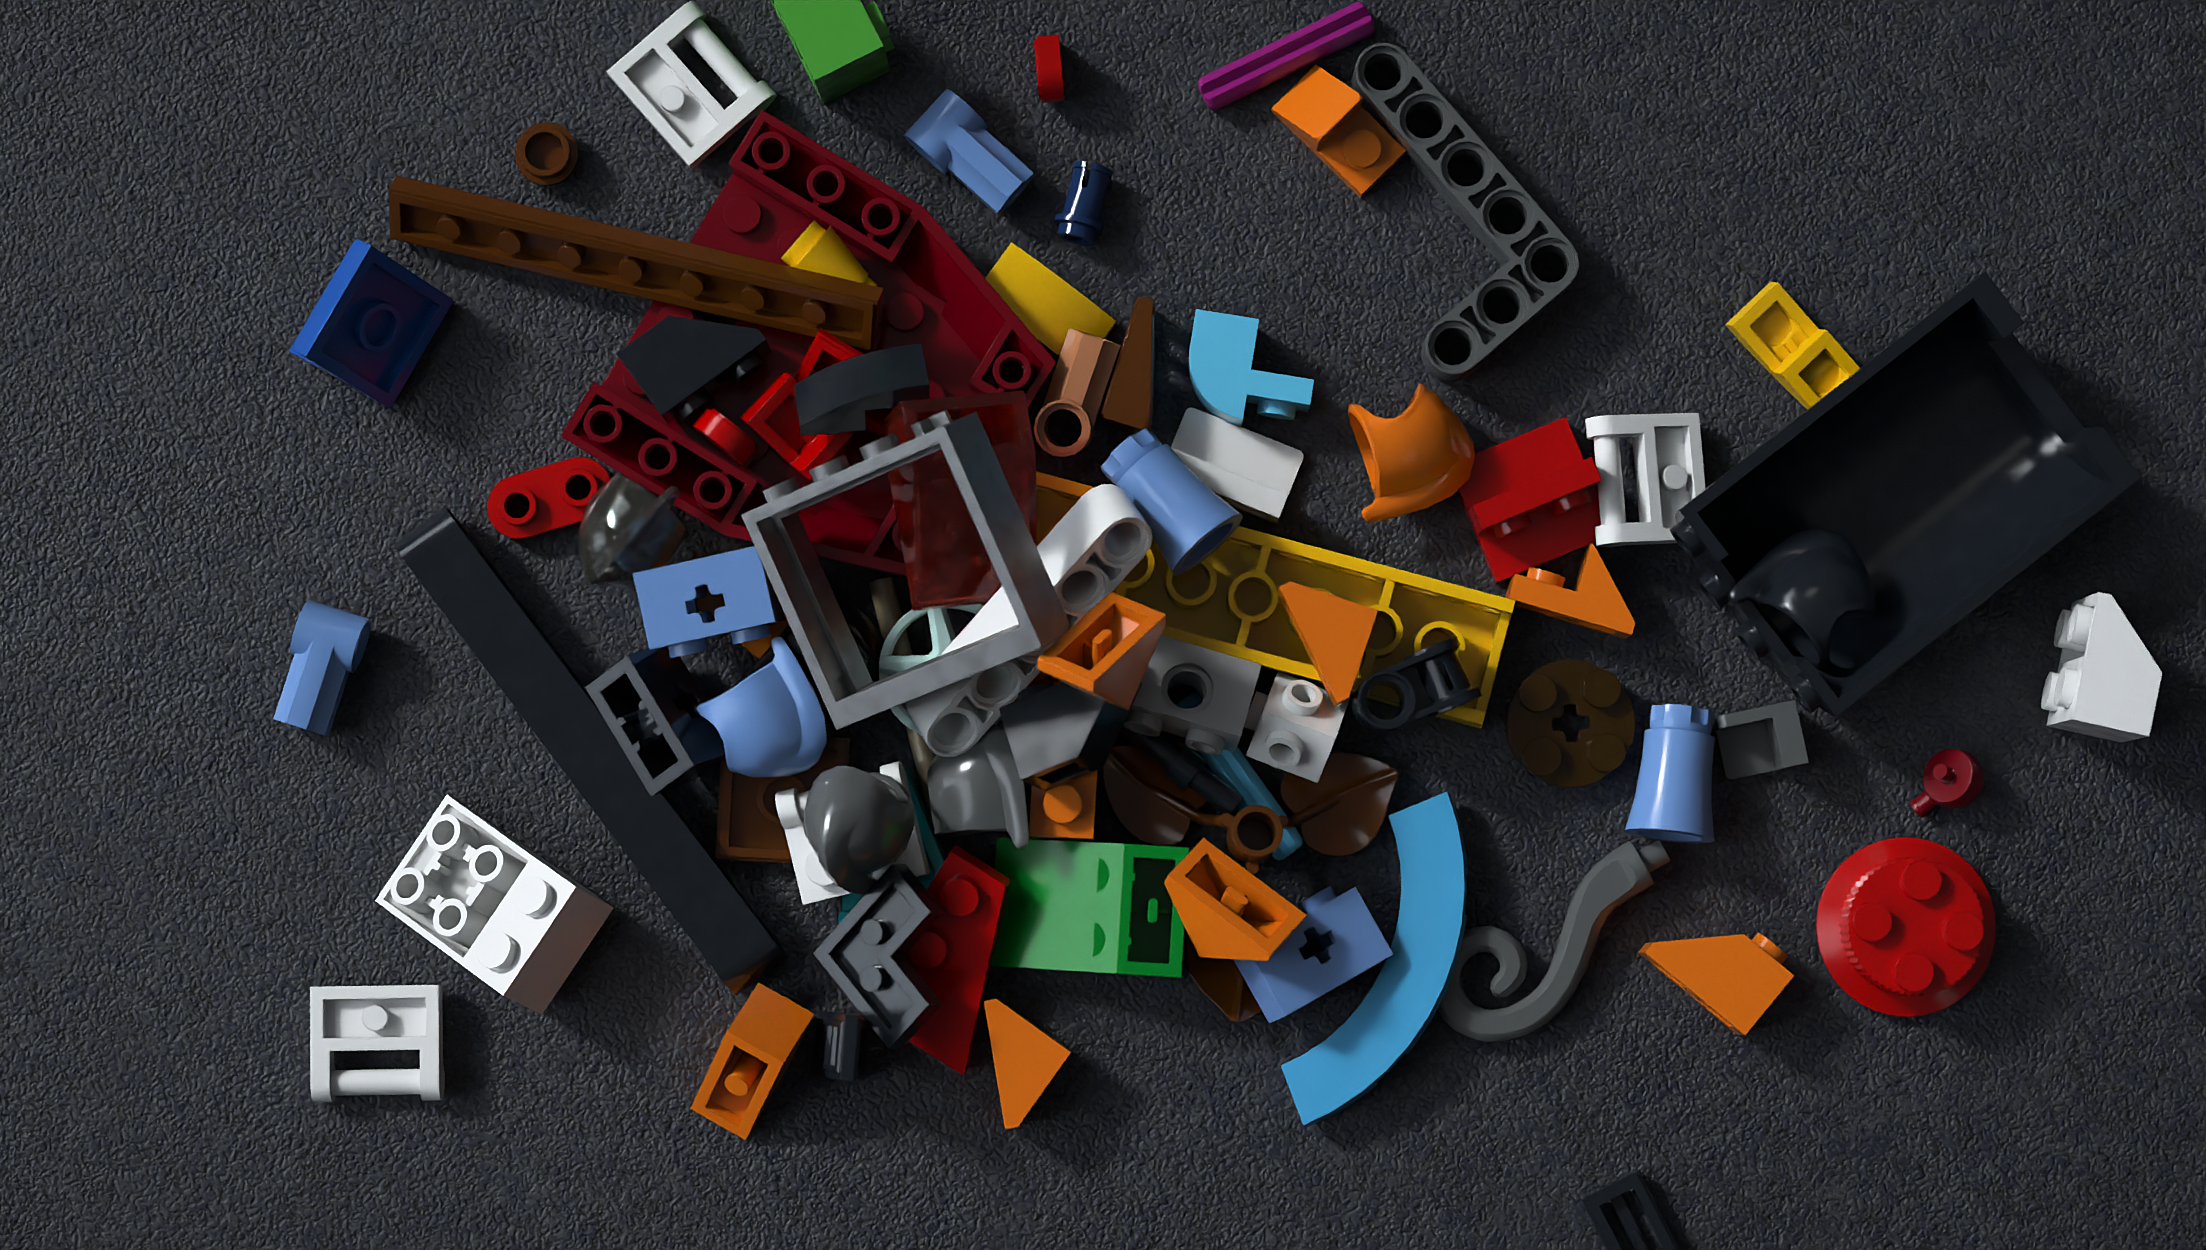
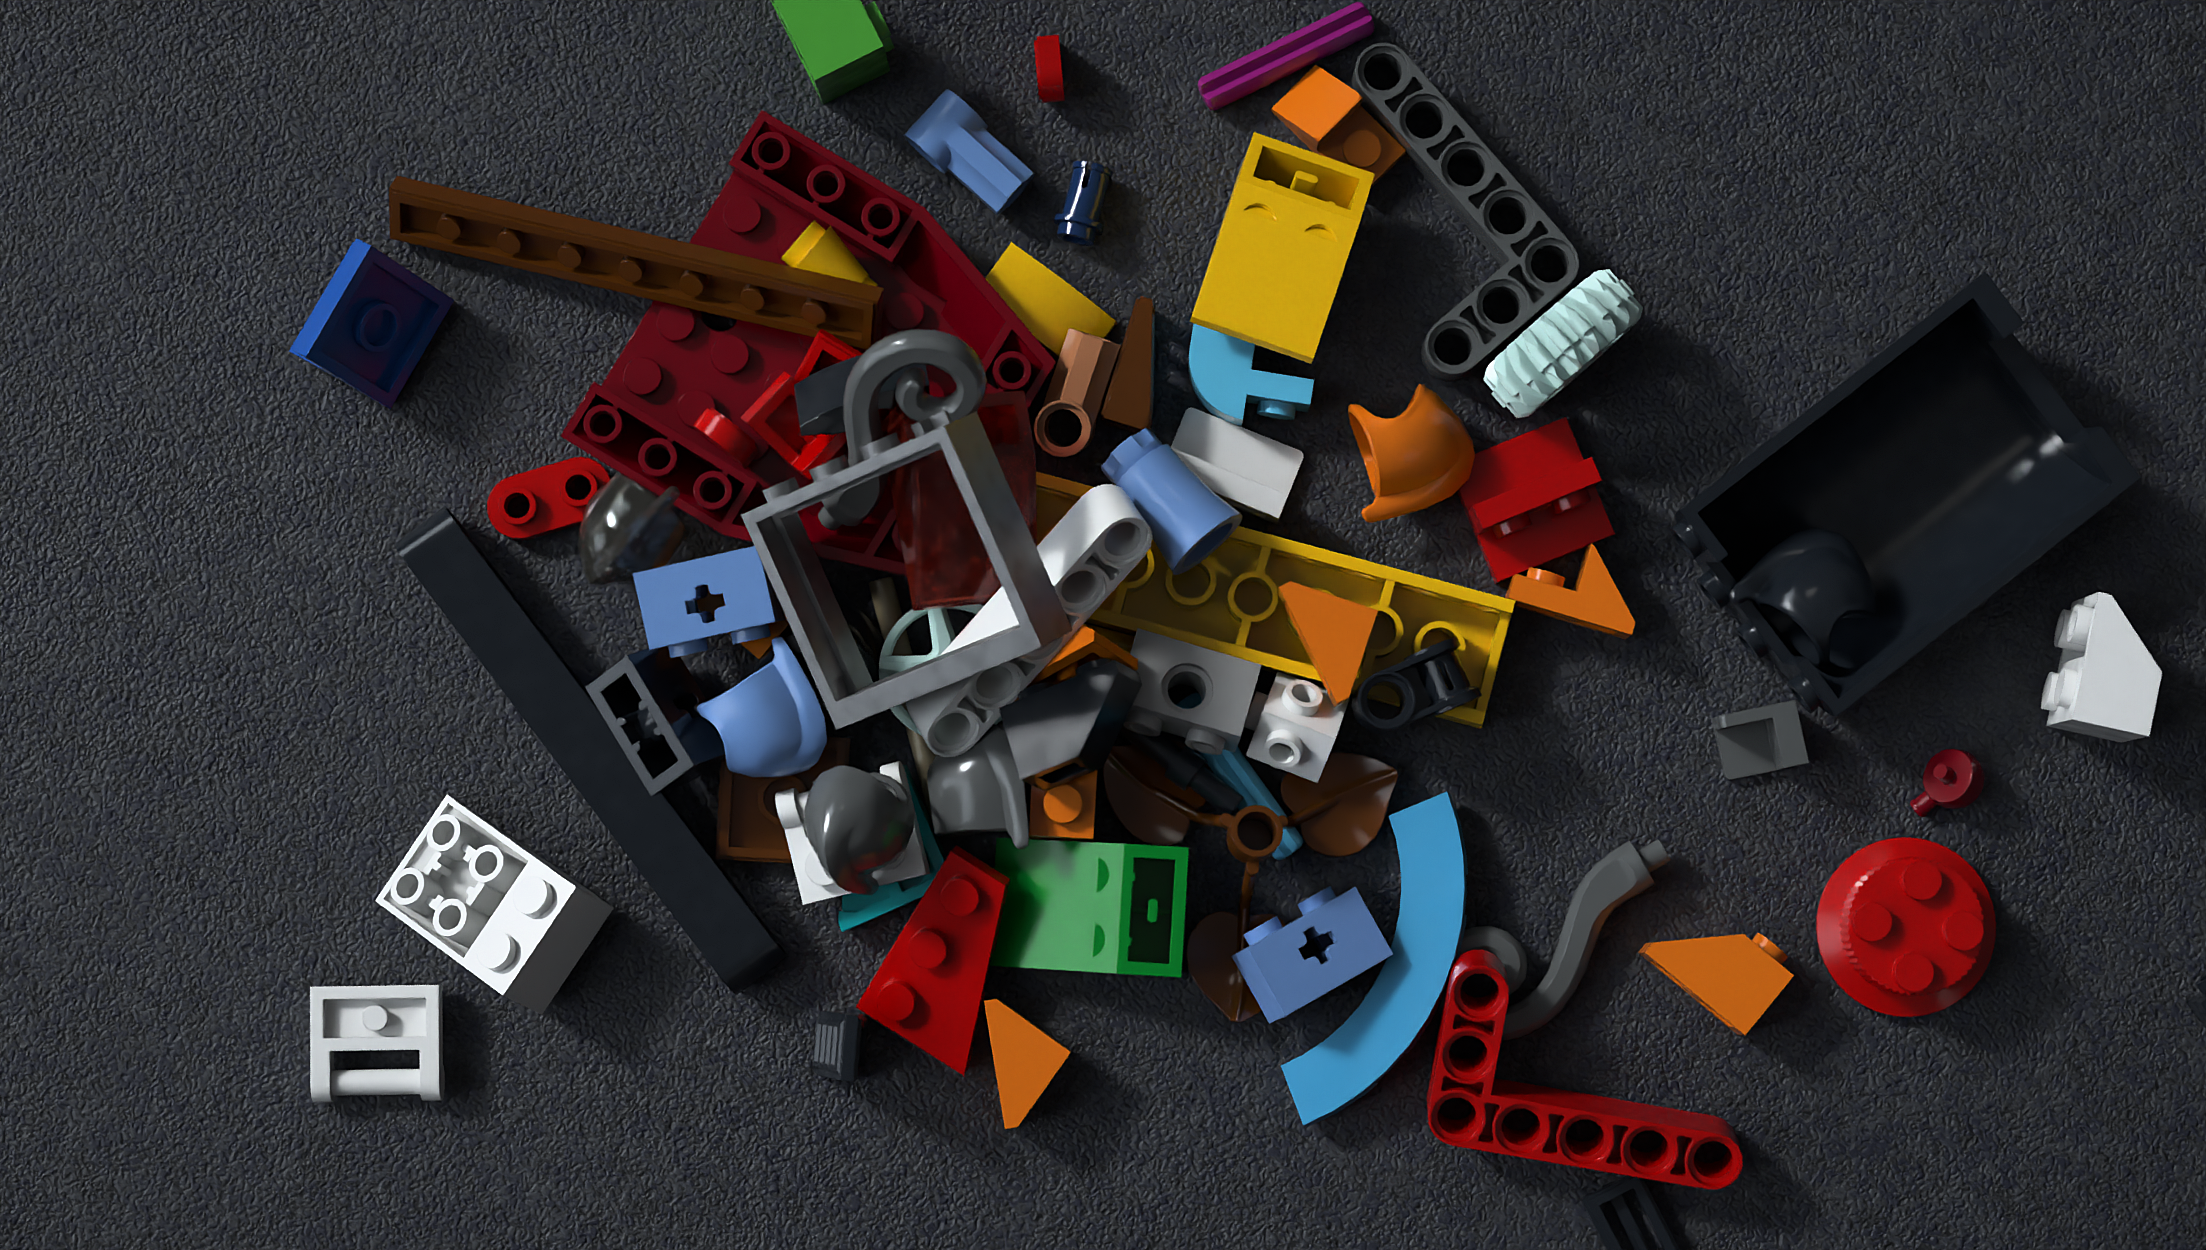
(325, 650): medium blue piece -> none
(546, 154): reddish brown plate -> none
(676, 99): white plate -> none
(689, 359): black slope -> none
(751, 1060): orange slope -> none
(862, 411): none -> dark grey plant
(869, 957): black plate -> none
(1106, 649): orange slope -> none
(1228, 907): orange slope -> none
(1282, 247): none -> yellow slope
(1545, 751): dark brown plate -> none
(1554, 1107): none -> red beam
(1562, 343): none -> light aqua gear
(1666, 473): white plate -> none
(1675, 777): medium blue plant -> none
(1791, 345): yellow slope -> none

